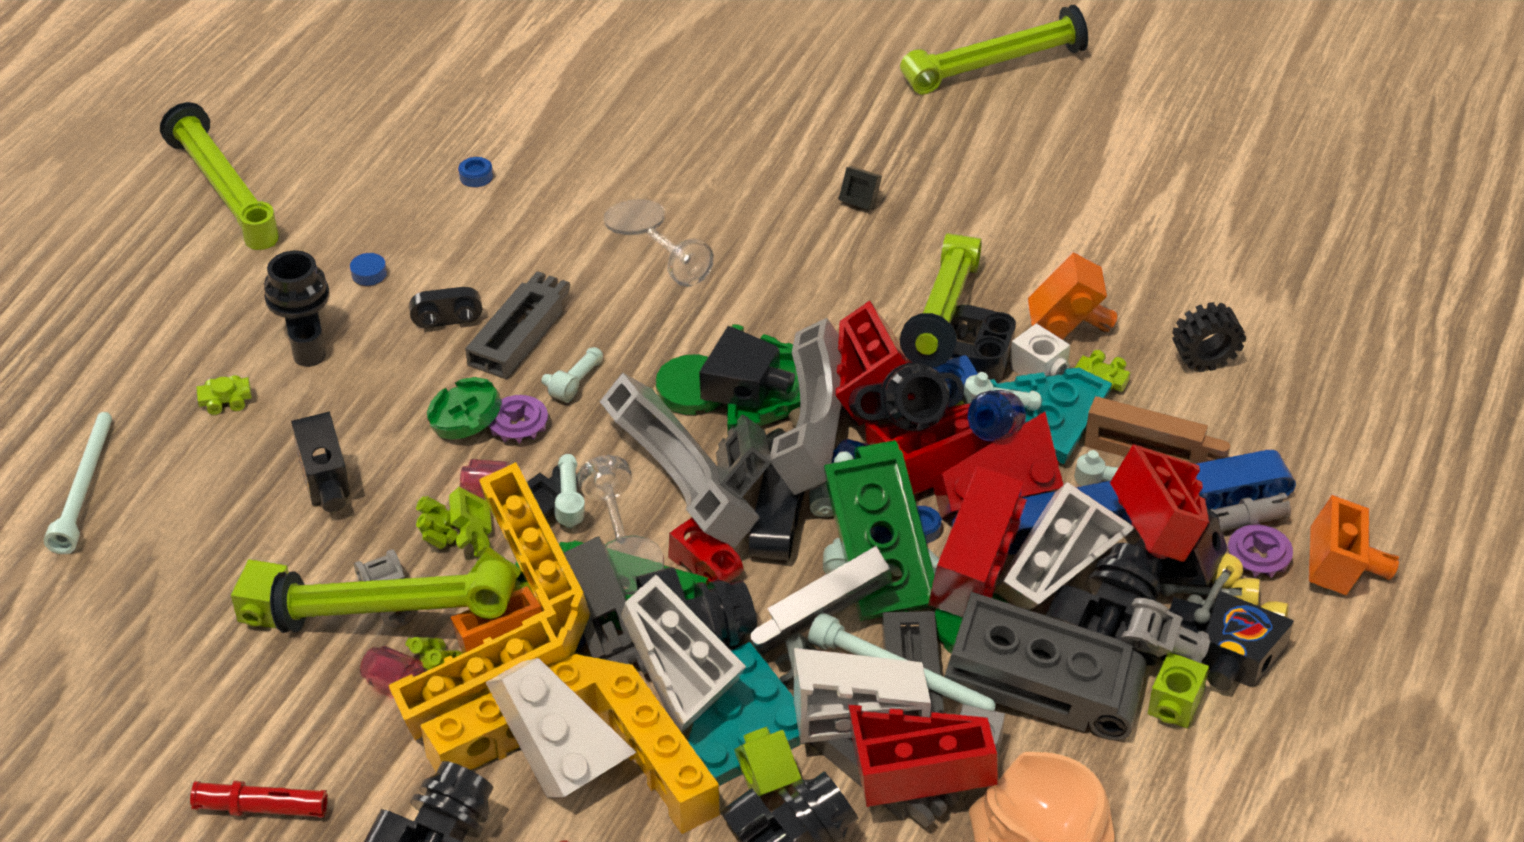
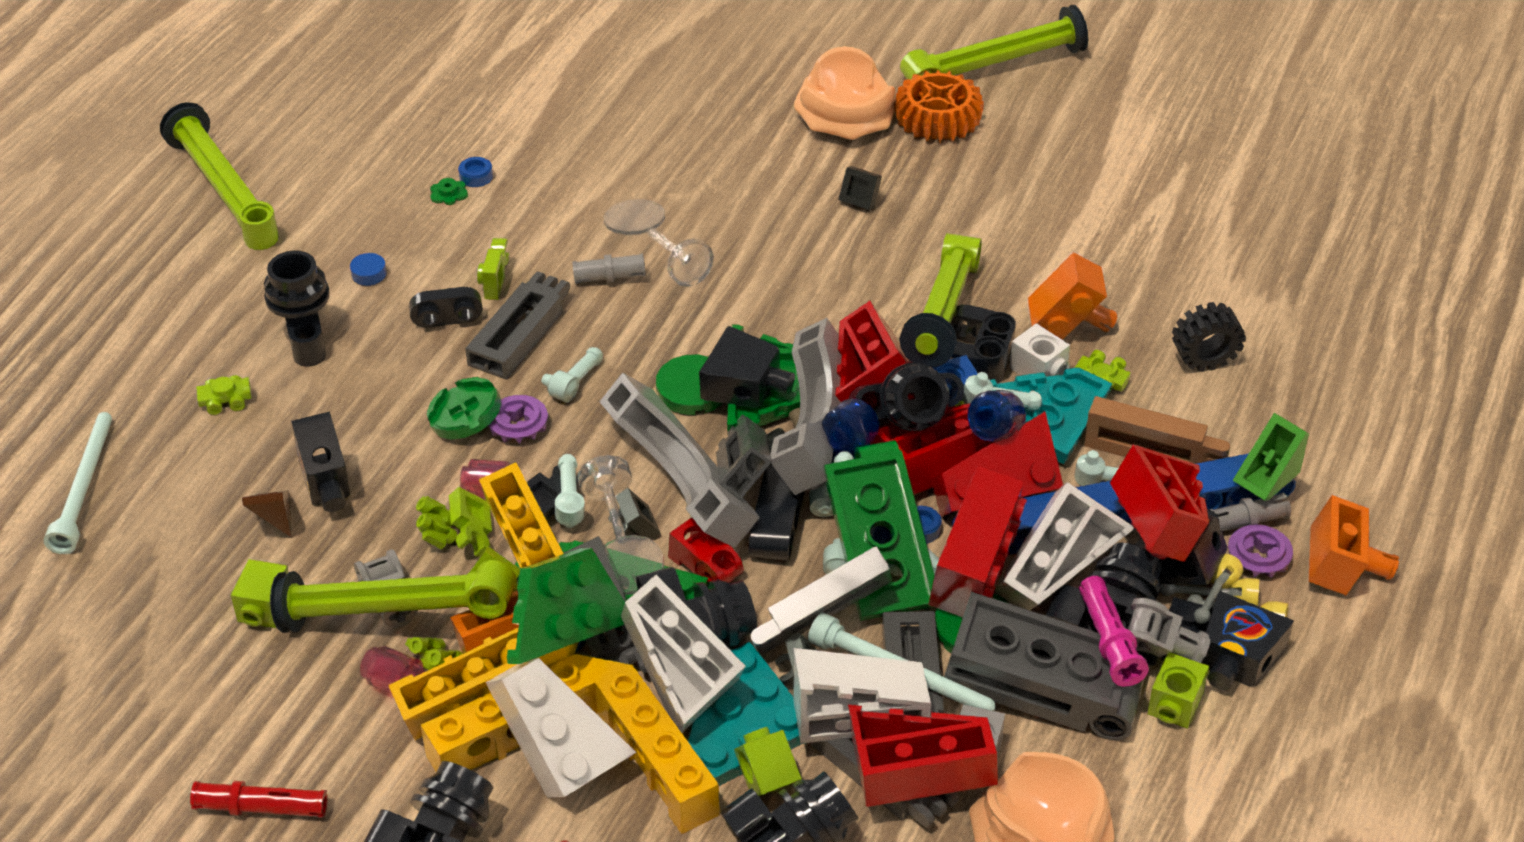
(272, 508): none -> reddish brown slope
(448, 191): none -> green plant
(492, 271): none -> lime plate
(563, 604): none -> green wing
(609, 268): none -> light grey pin
(636, 515): none -> pearl dark grey tile
(846, 95): none -> light nougat piece
(850, 425): none -> clear blue head
(938, 106): none -> orange gear
(1116, 642): none -> dark pink pin
(1274, 458): none -> bright green slope

